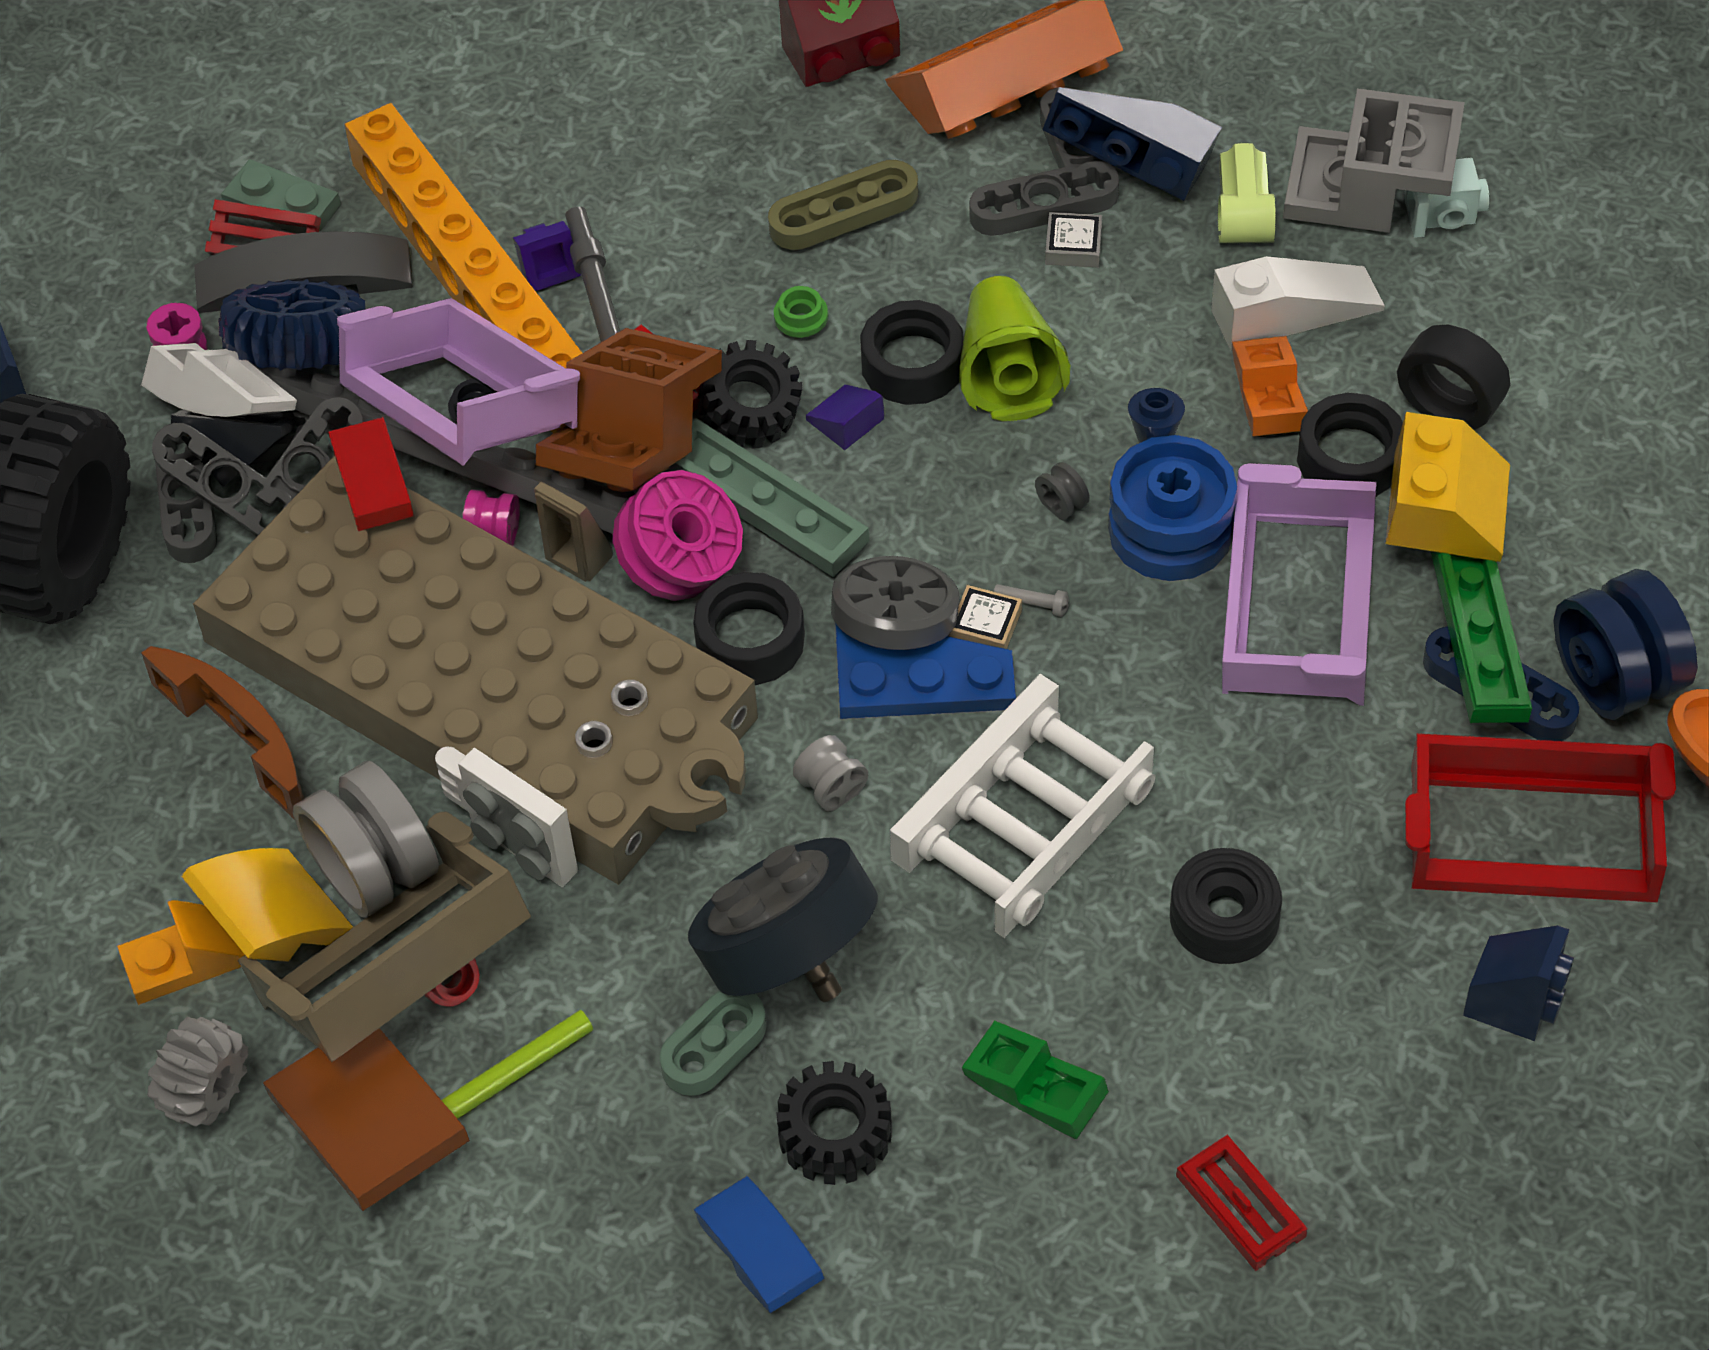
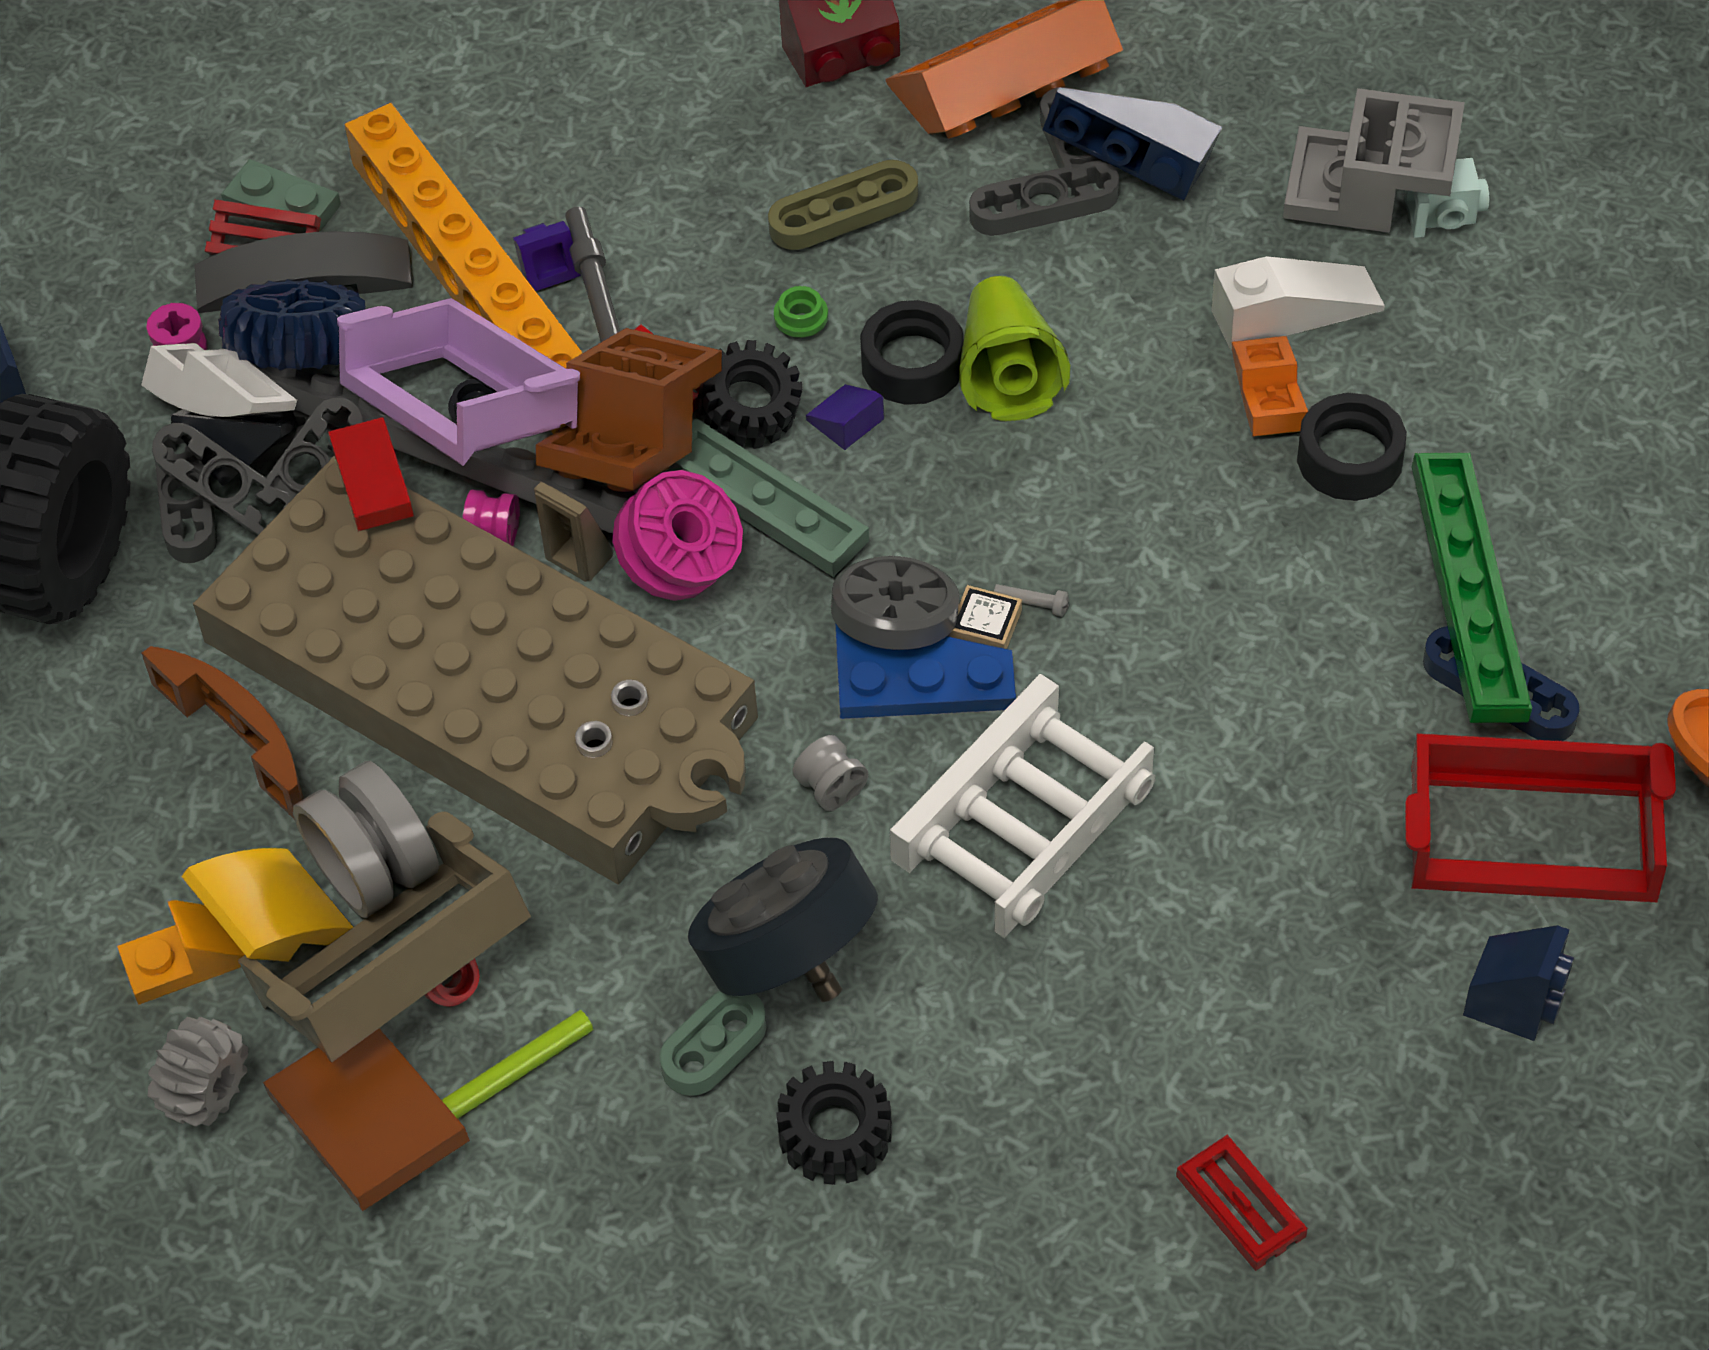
(510, 813): piece -> none
(751, 591): black tyre -> none
(759, 1243): blue slope -> none
(1027, 1077): green slope -> none
(1062, 490): dark grey bush -> none
(1073, 239): tile -> none
(1155, 413): dark blue cone -> none
(1172, 507): blue wheel -> none
(1230, 874): black tyre -> none
(1245, 205): yellowish green piece -> none
(1282, 496): lavender piece -> none
(1447, 490): yellow slope -> none
(1466, 356): black tyre -> none
(1625, 643): dark blue wheel -> none

